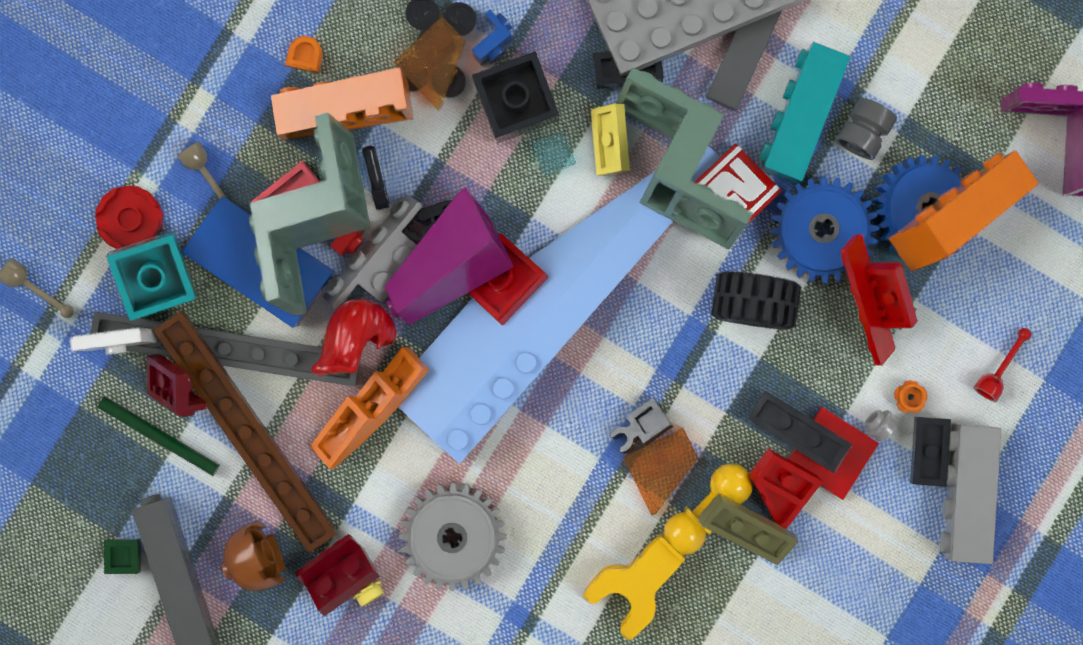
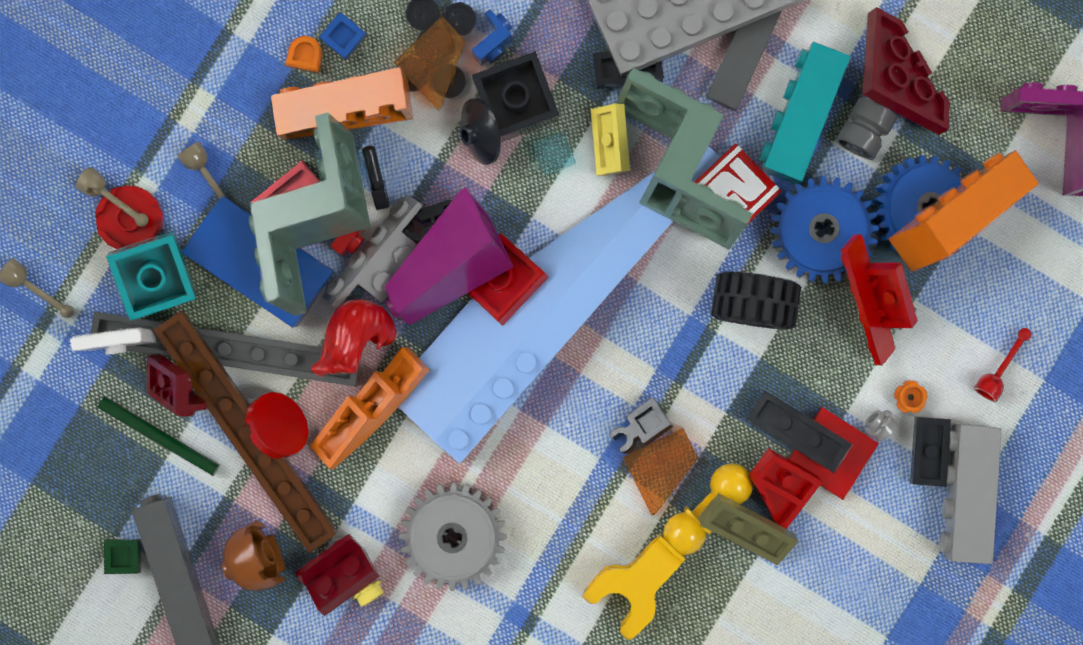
(93, 184): none -> dark tan hinge
(277, 425): none -> red tile
(343, 36): none -> blue plate
(480, 131): none -> black dish
(899, 76): none -> dark red plate

